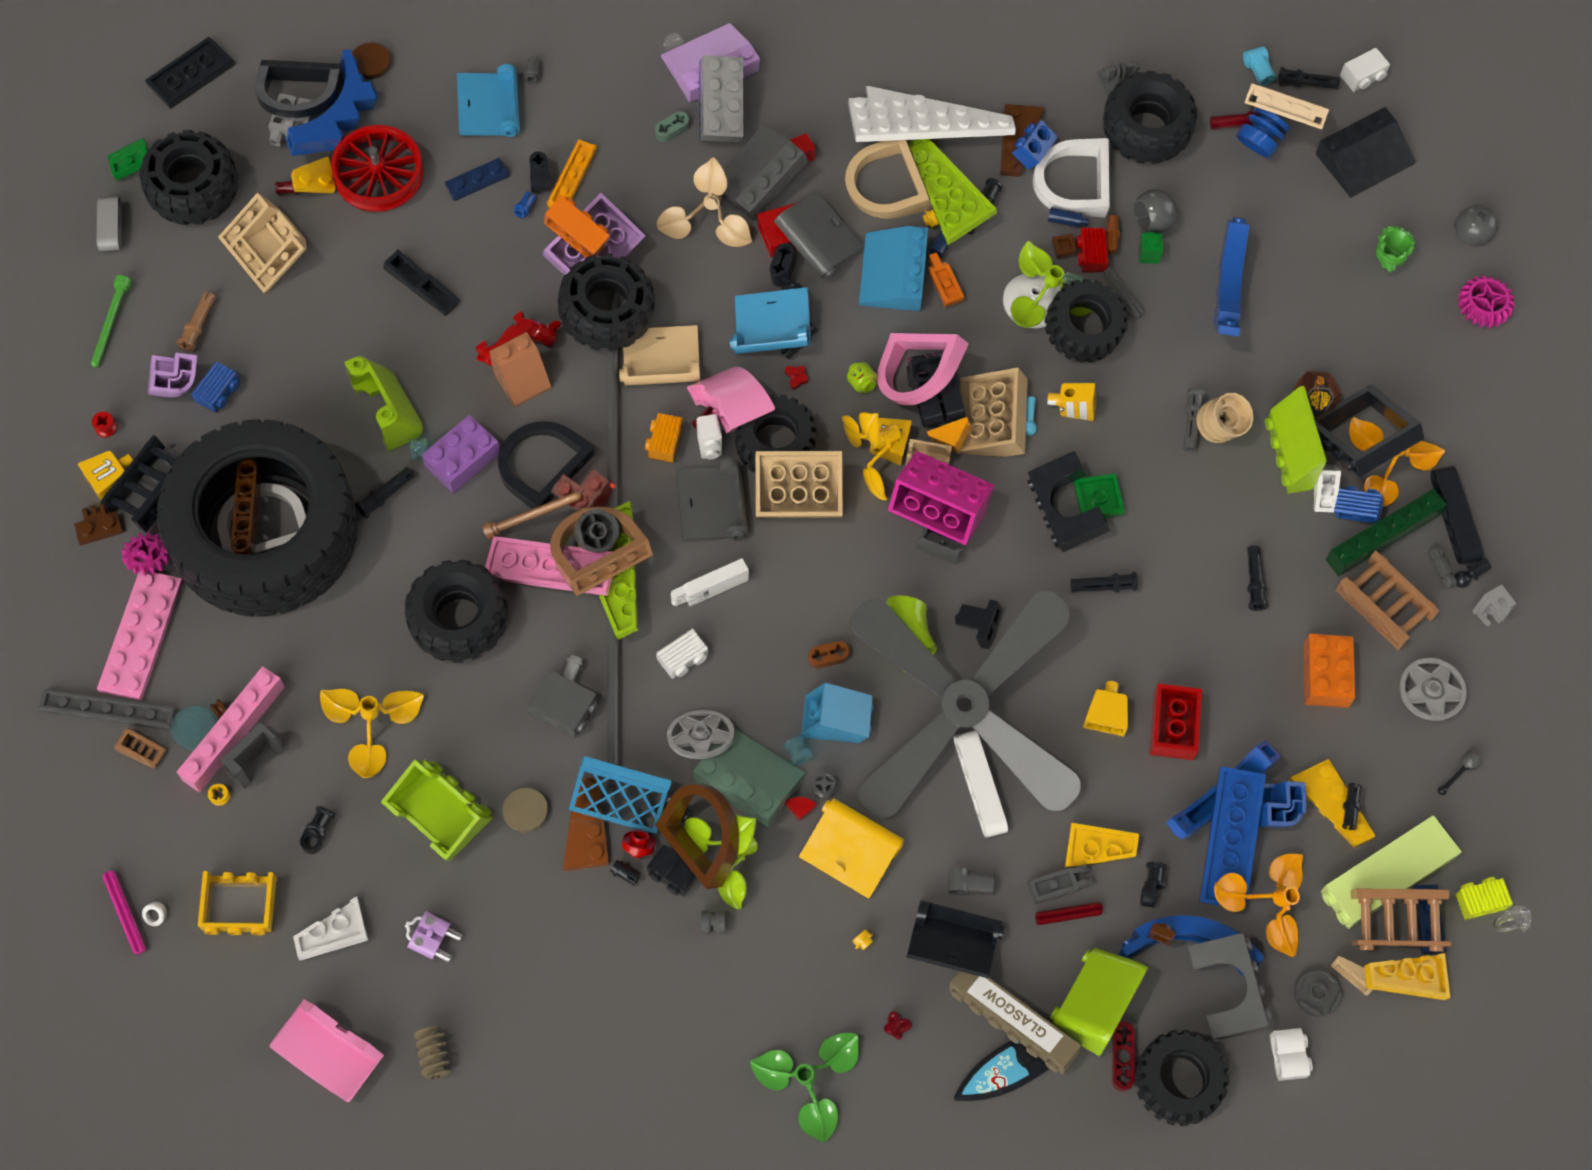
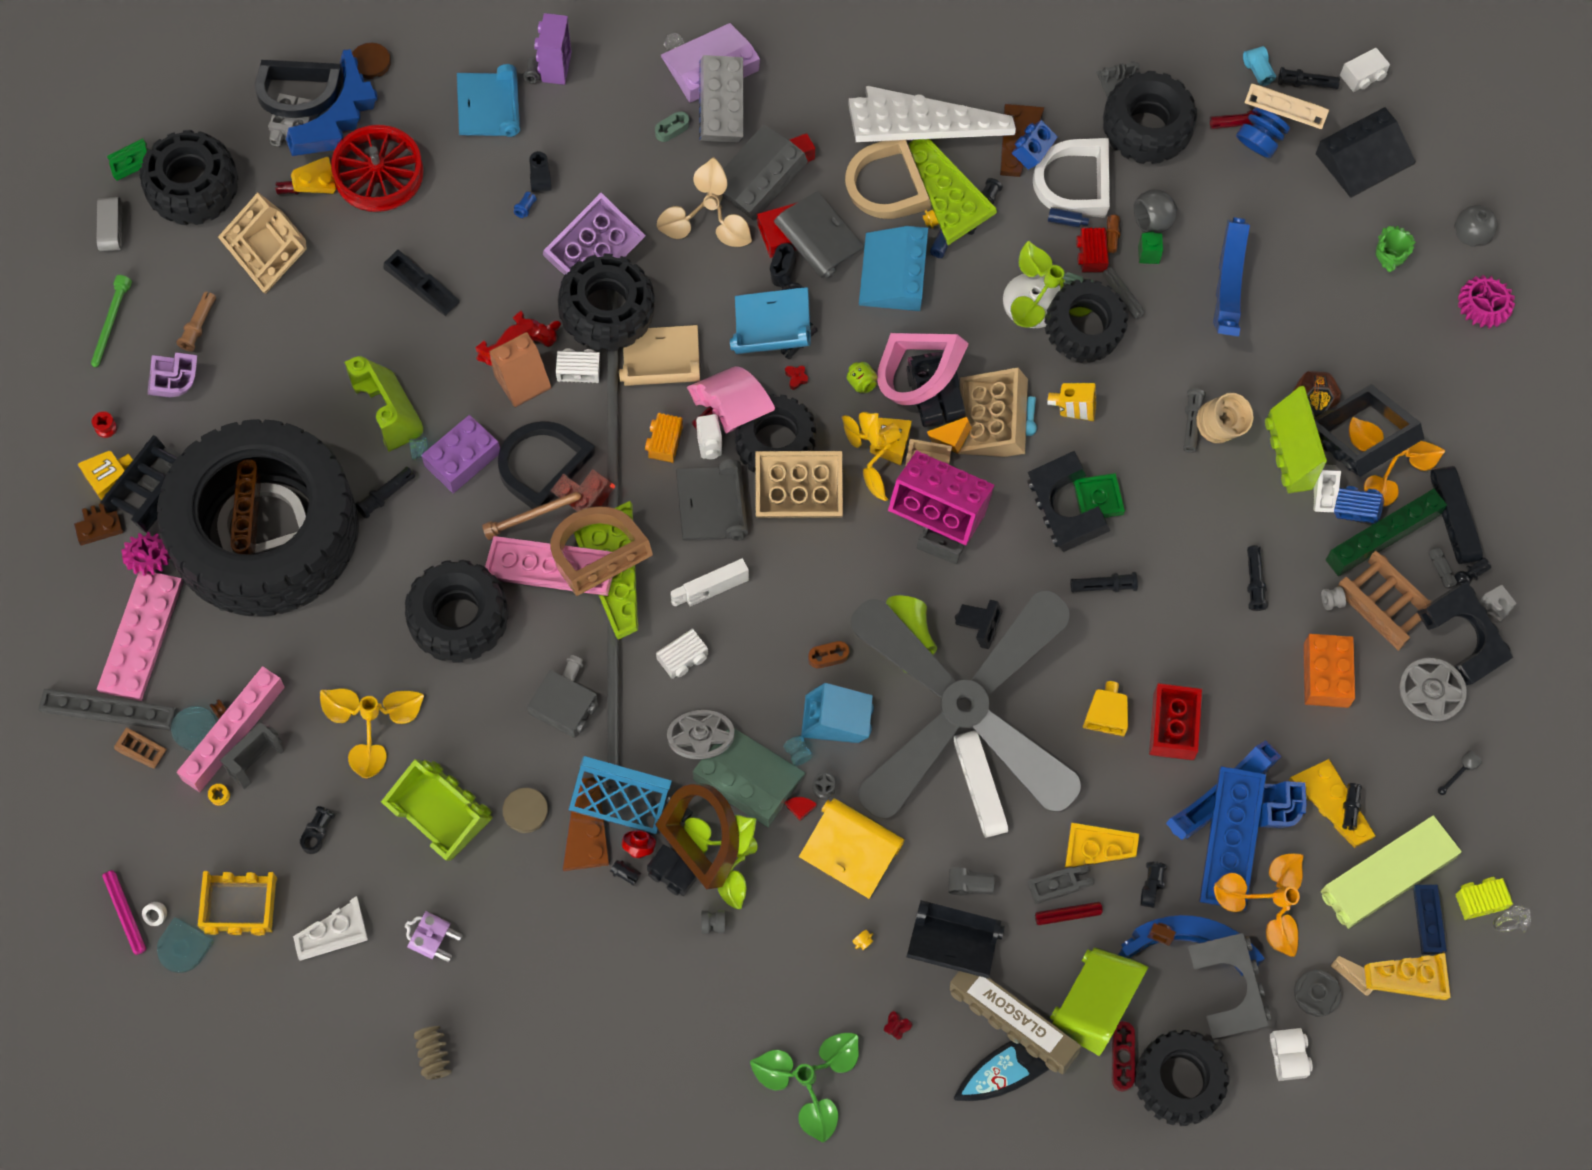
(182, 947): none -> clear light blue tile
(189, 72): black tile -> none
(216, 387): blue brick -> none
(324, 1052): bright pink panel -> none
(476, 179): dark blue plate -> none
(553, 48): none -> medium lavender brick
(573, 171): light orange tile -> none
(576, 227): orange brick -> none
(578, 366): none -> white brick
(596, 530): dark grey cylinder -> none
(944, 281): orange hinge -> none
(1064, 245): reddish brown plate -> none
(1333, 598): none -> light grey wheel
(1411, 898): medium nougat fence -> none
(1490, 648): none -> black arch

